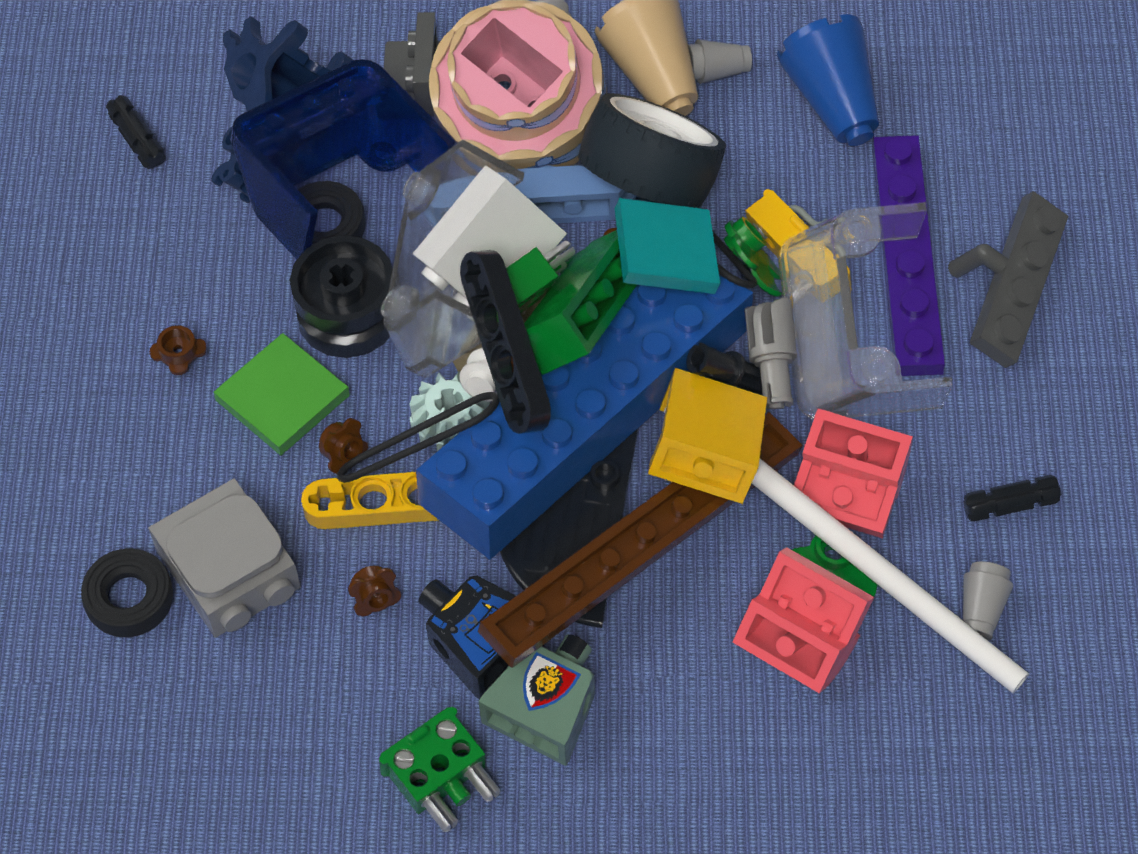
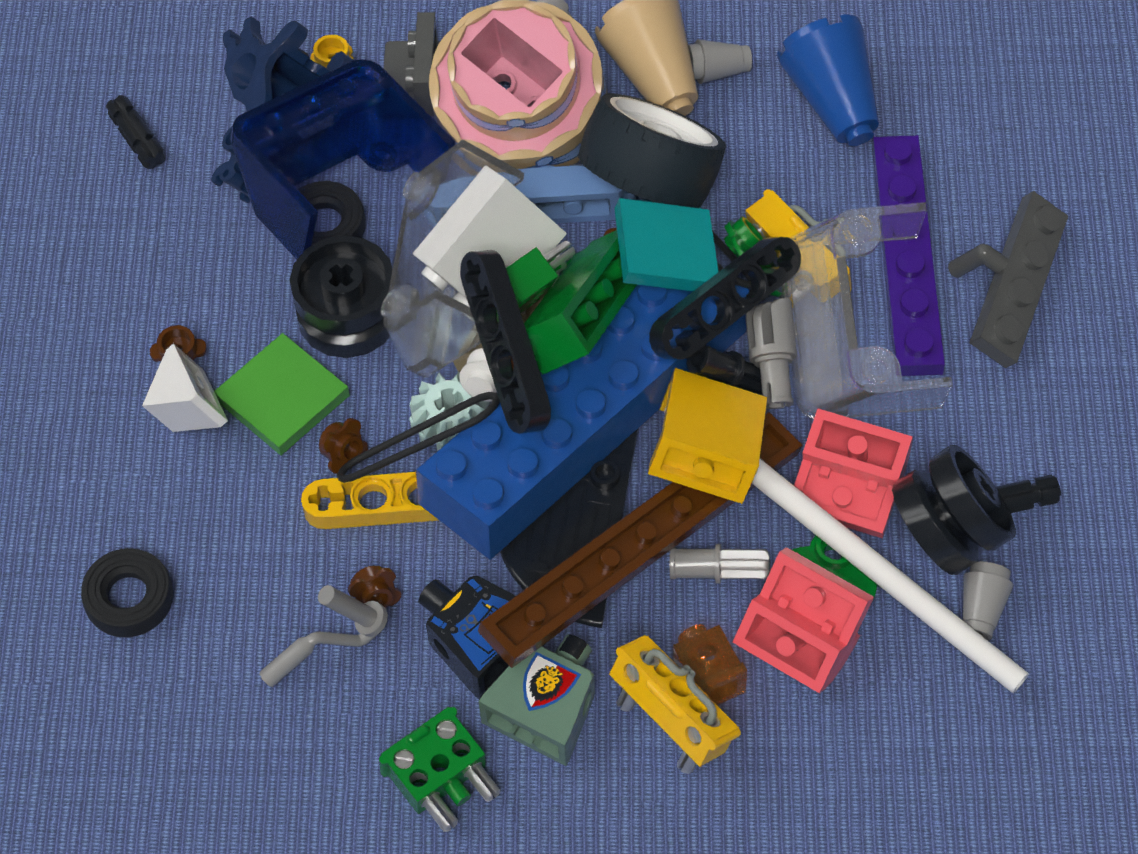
(183, 395): none -> white slope
(225, 557): light grey brick -> none
(327, 47): none -> yellow plate
(368, 619): none -> light grey piece
(672, 702): none -> yellow piece
(719, 563): none -> light grey axle
(720, 677): none -> clear orange brick
(727, 300): none -> black beam
(953, 510): none -> black wheel

